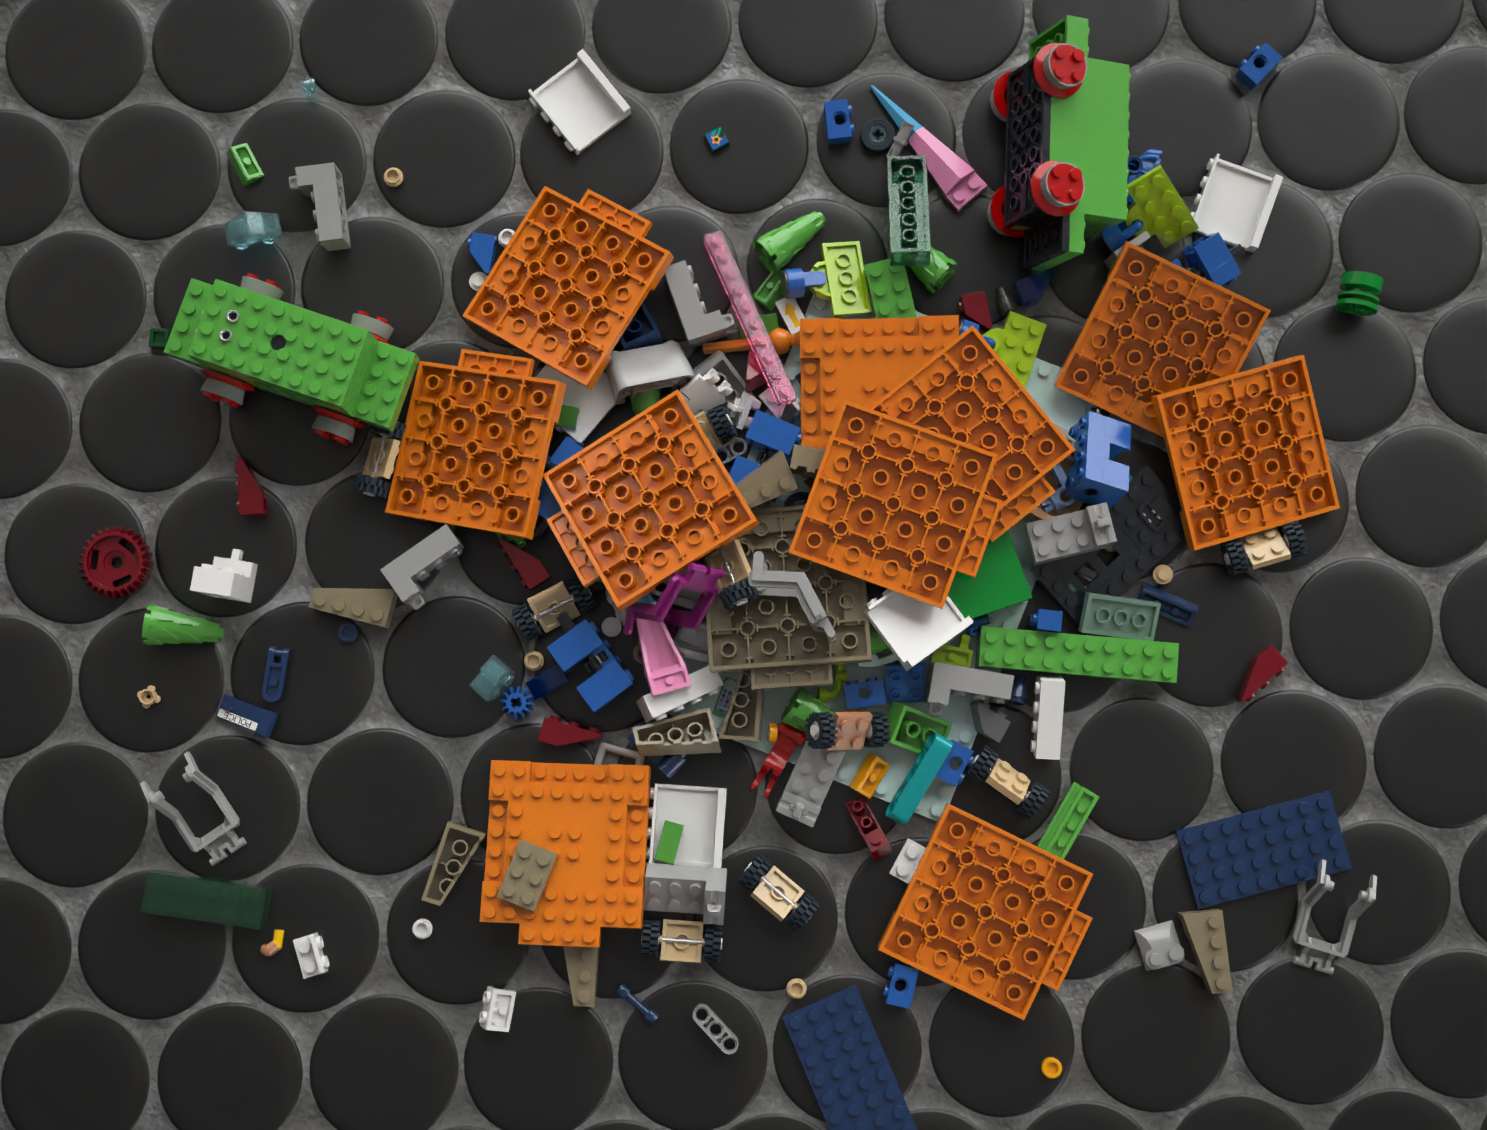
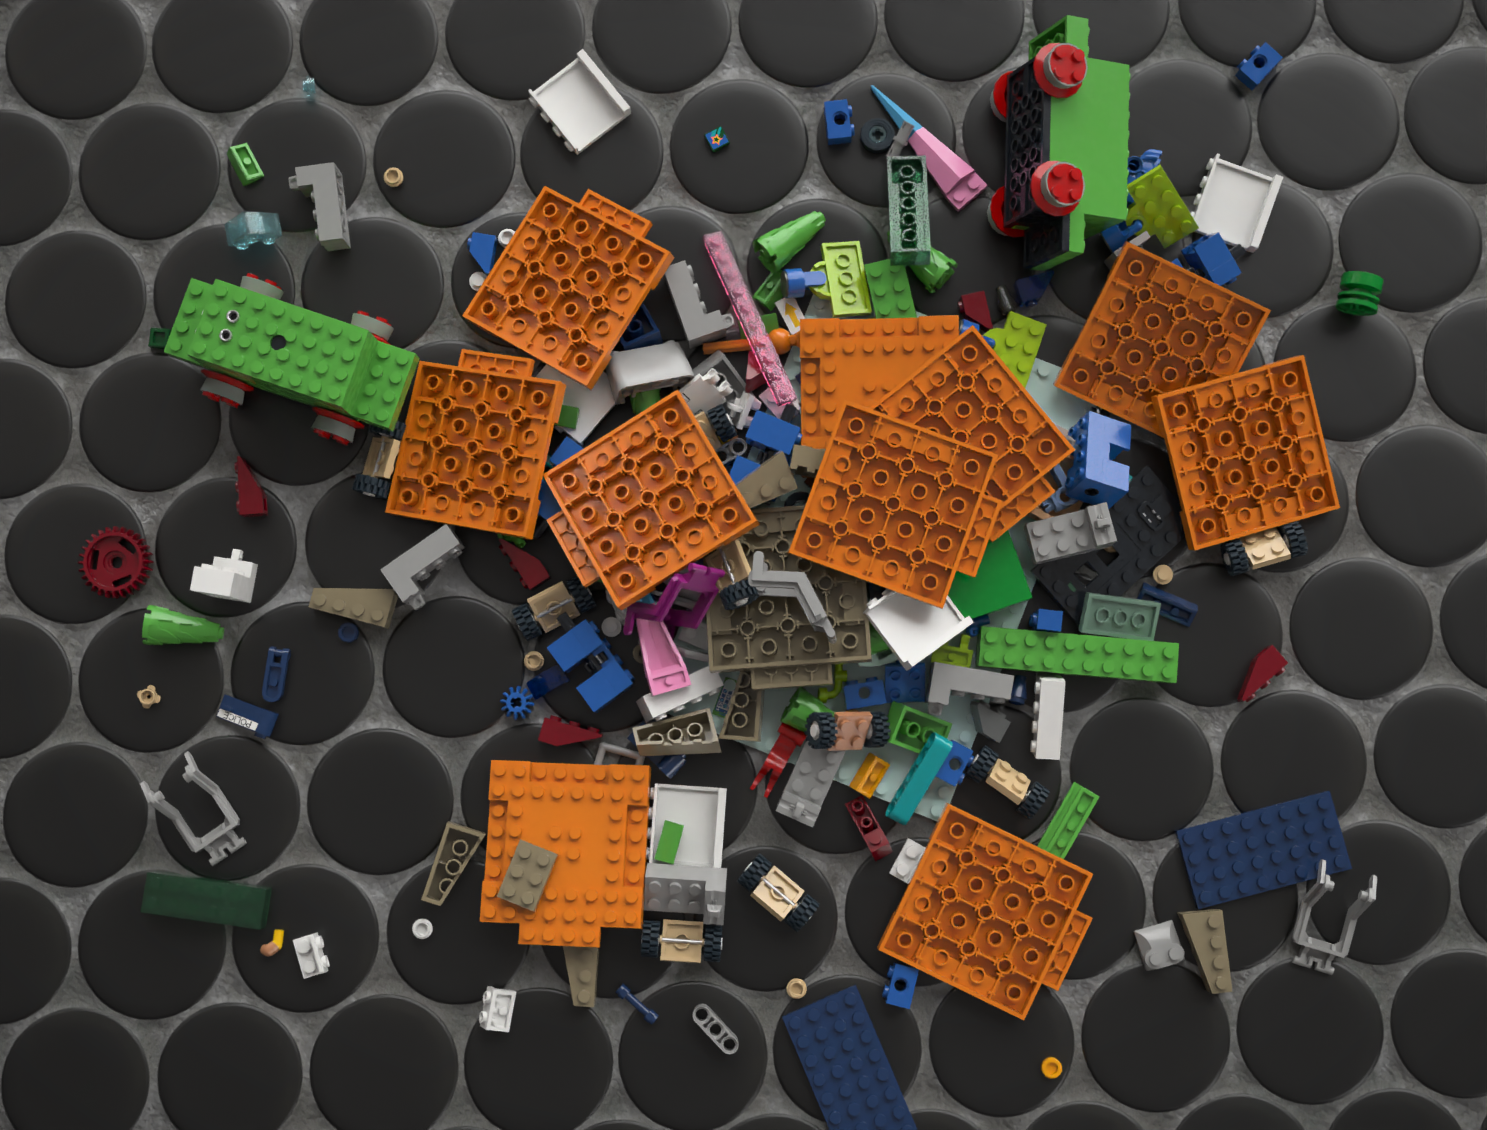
(492, 678): clear light blue brick -> none
(772, 731): light orange tile -> none

